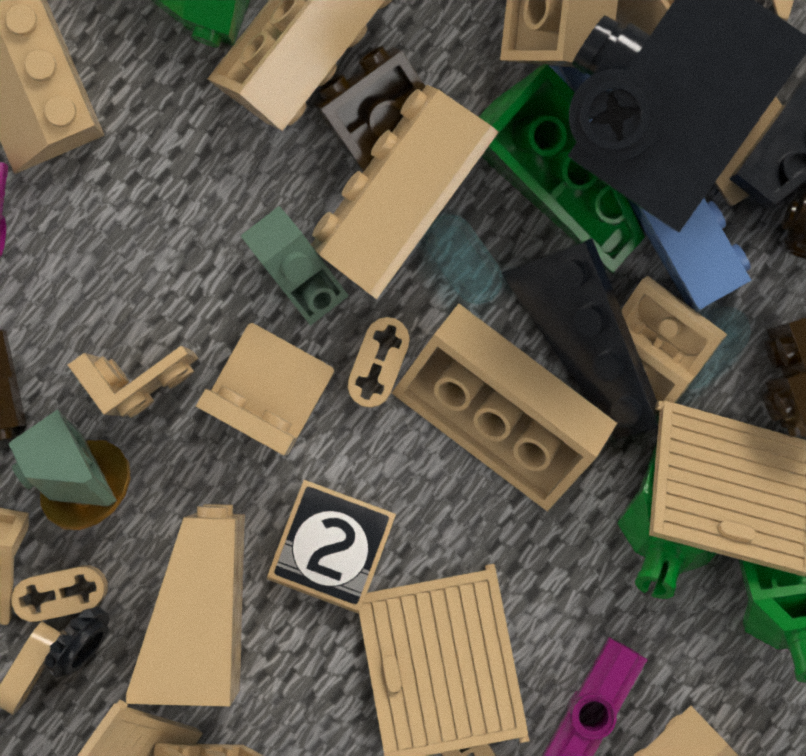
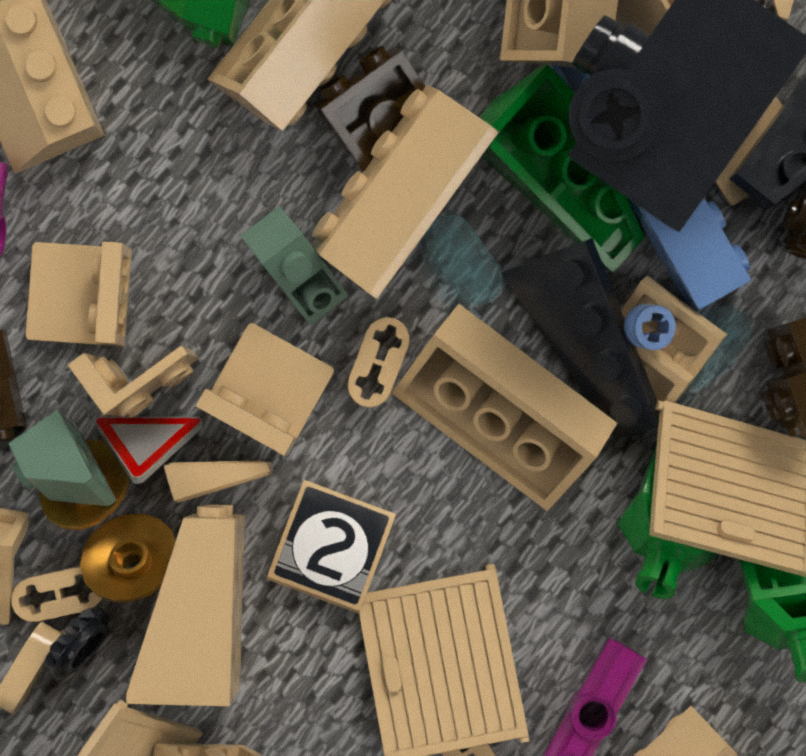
(79, 293): none -> tan bracket
(118, 545): none -> pearl gold dish
(145, 442): none -> piece
(197, 479): none -> tan slope
(652, 340): none -> medium blue bush

